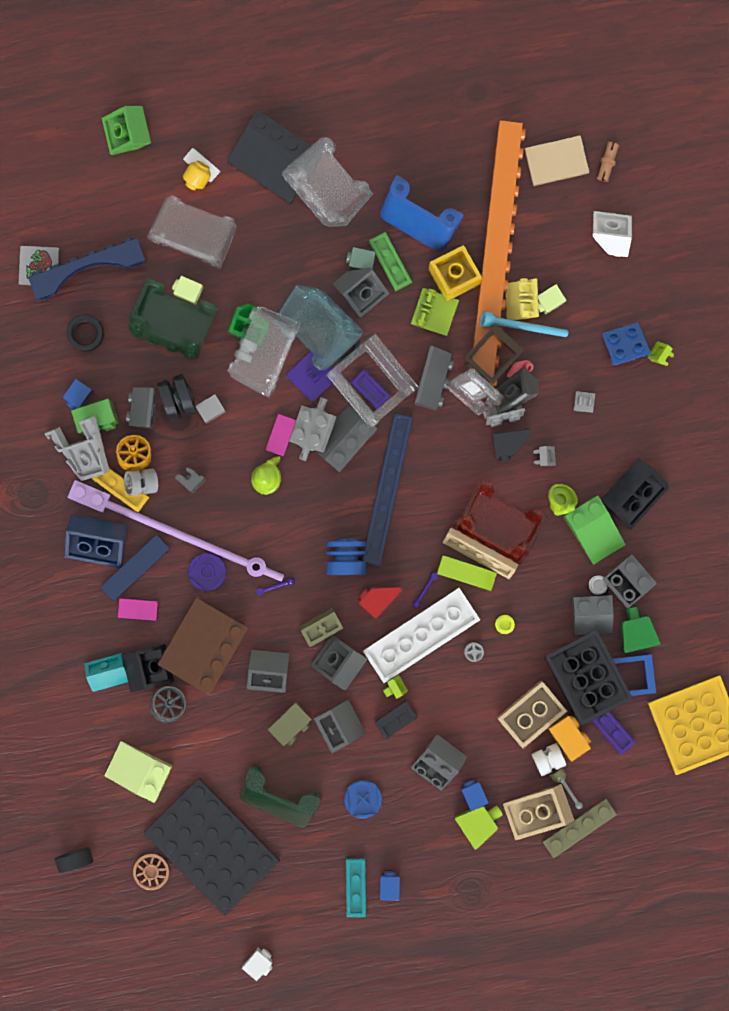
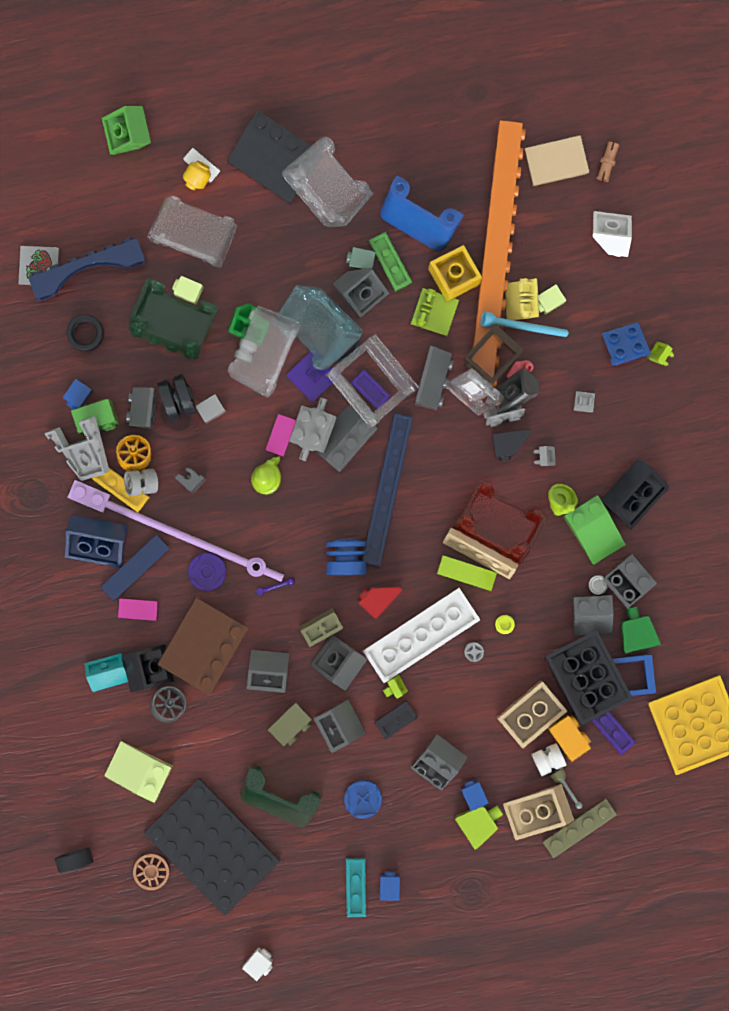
(433, 576): dark purple hinge -> none

